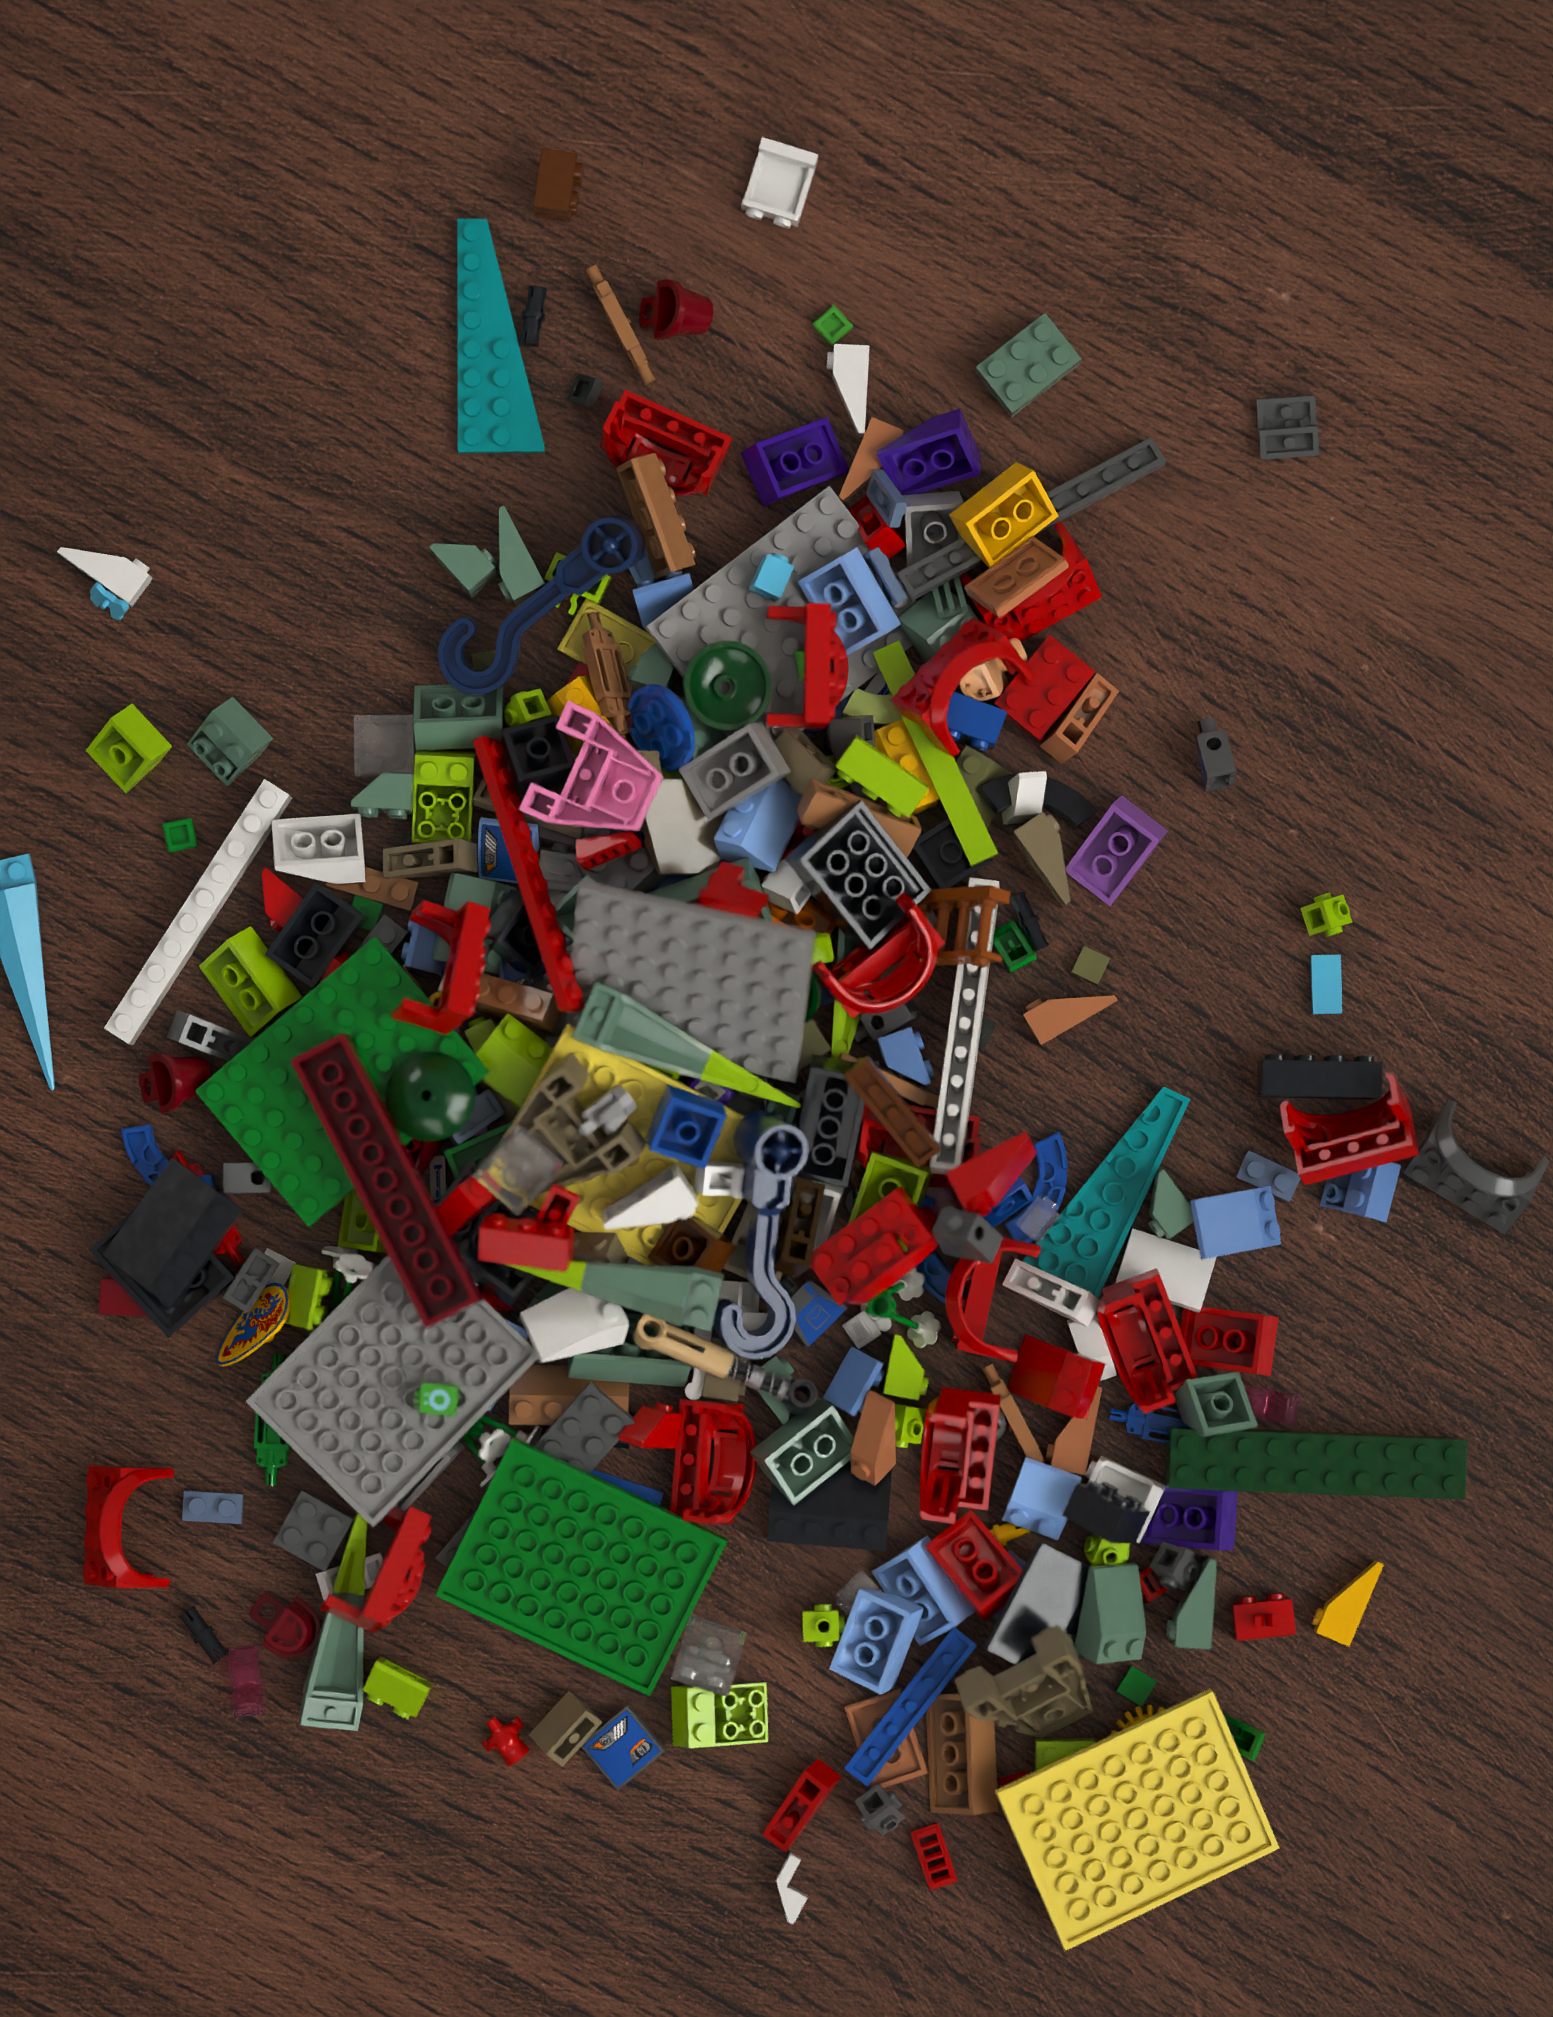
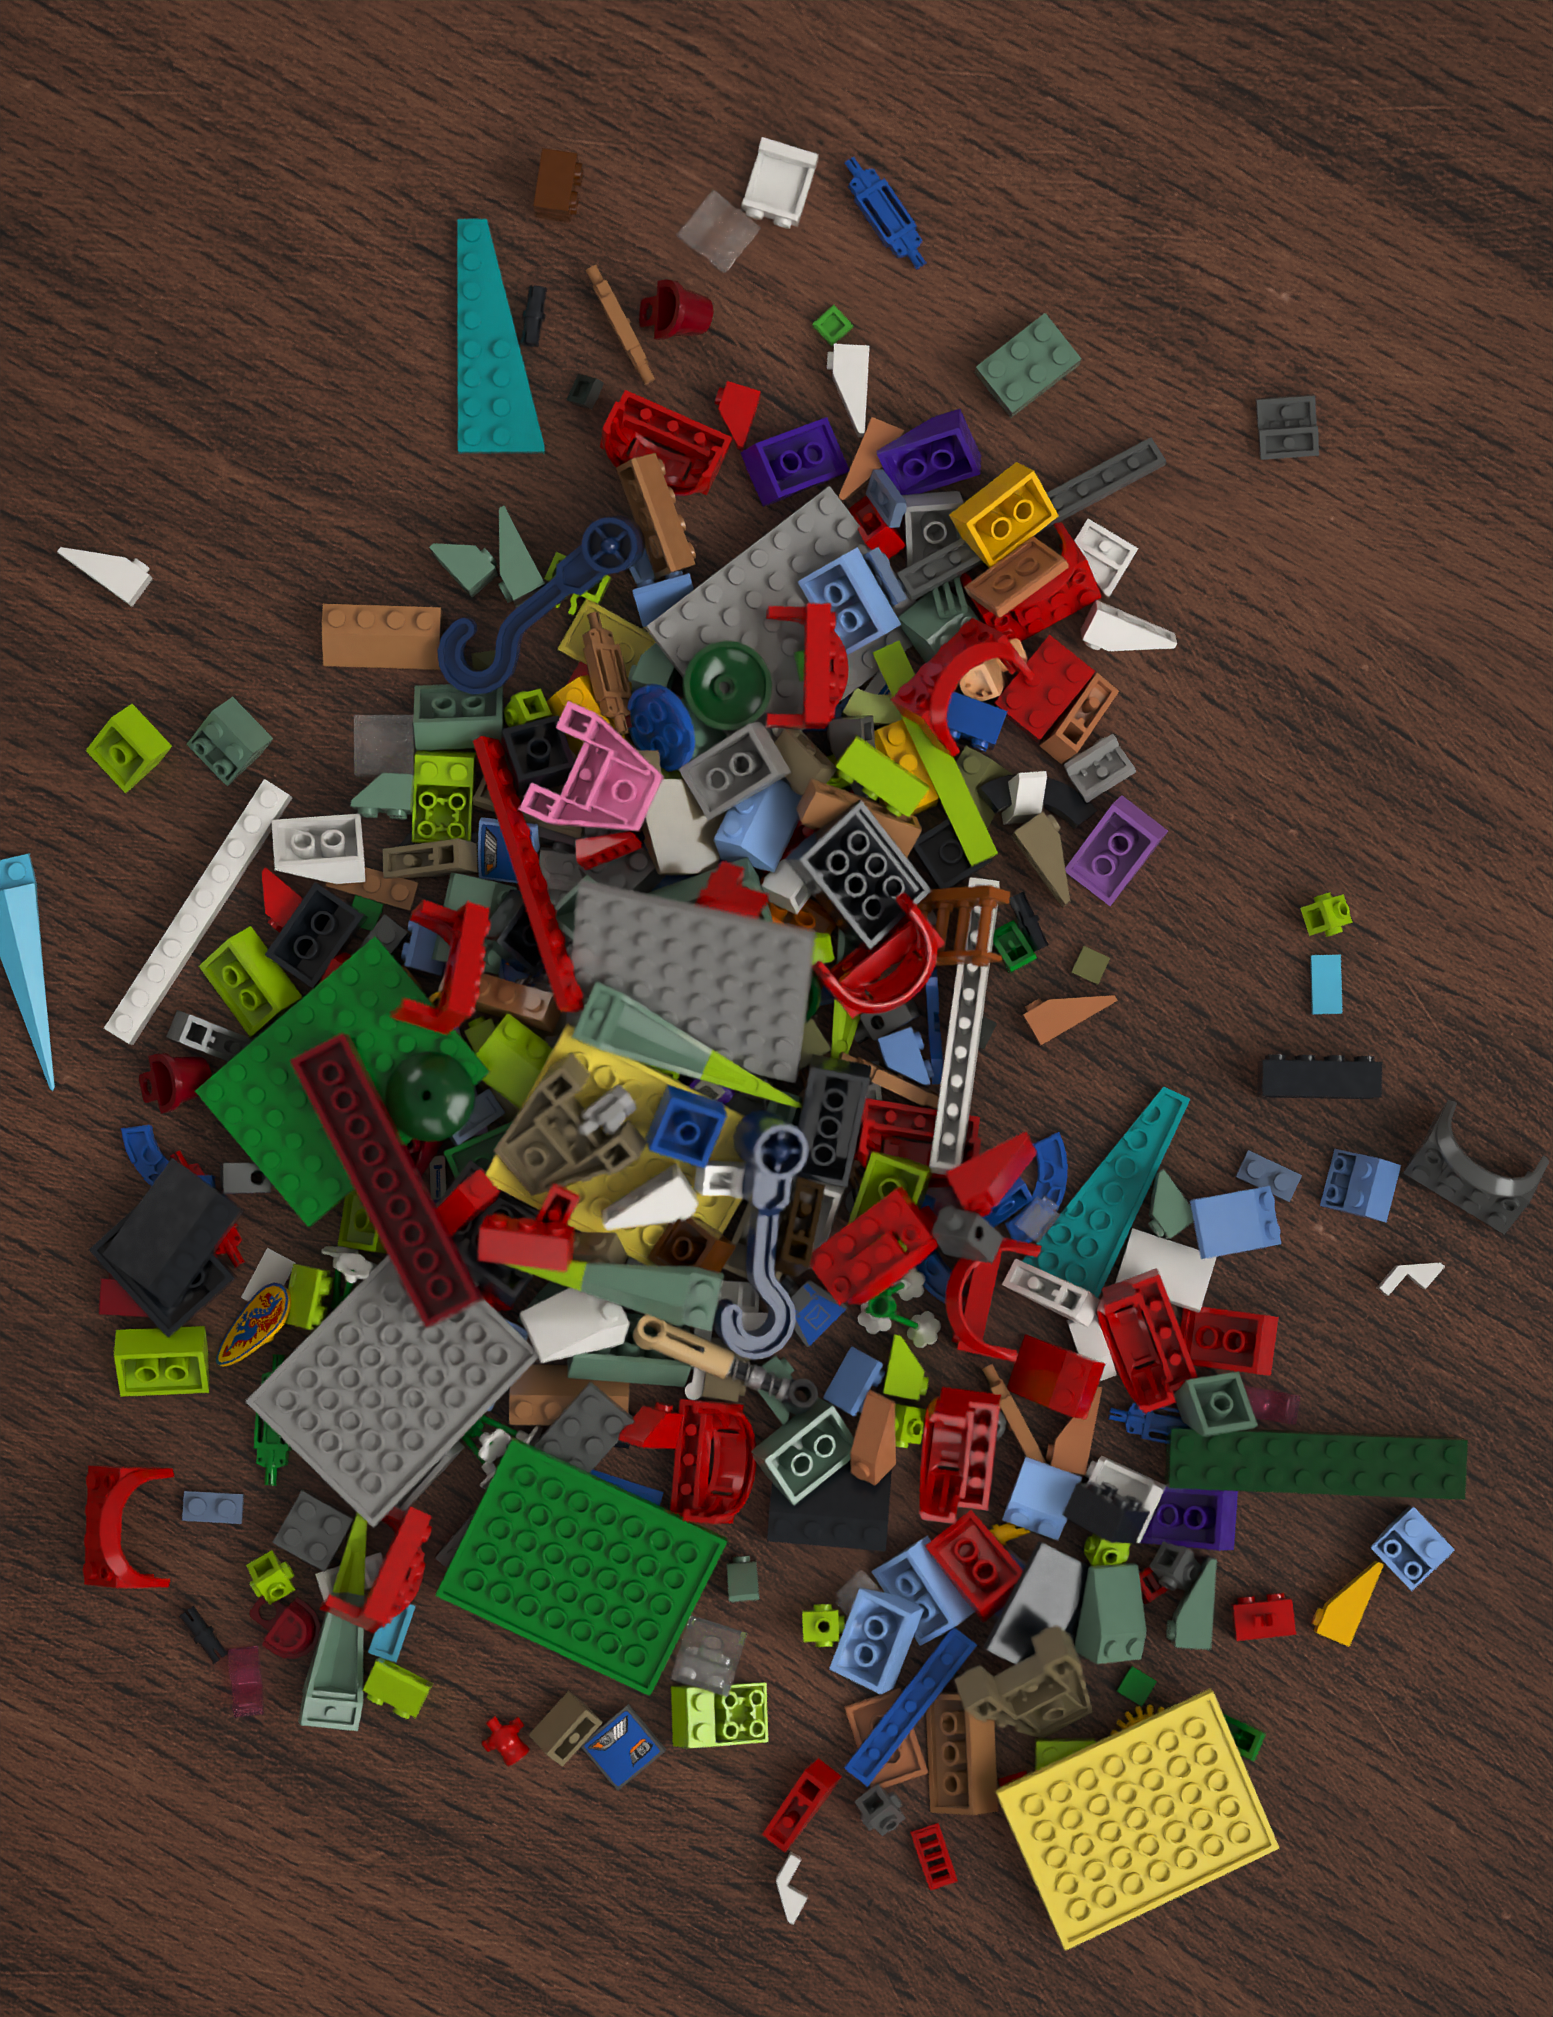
(105, 598): medium azure piece -> none
(161, 1365): none -> lime slope
(180, 835): green tile -> none
(251, 1280): dark grey hinge -> none
(271, 1577): none -> lime brick
(381, 636): none -> medium nougat slope
(389, 1640): none -> medium azure tile
(437, 1399): bright green brick -> none
(518, 1169): clear brick -> none
(718, 231): none -> clear slope
(737, 410): none -> red slope
(742, 1579): none -> sand green slope
(771, 576): medium azure brick -> none
(861, 1329): white tile -> none
(867, 188): none -> blue piece
(892, 1111): reddish brown plate -> none
(933, 1024): none -> blue tile
(1099, 768): none -> light grey bracket
(1105, 553): none -> white wing
(1119, 631): none -> white slope
(1215, 765): dark grey torso -> none
(1354, 1138): red piece -> none
(1411, 1547): none -> light blue slope
(1419, 1273): none -> white slope

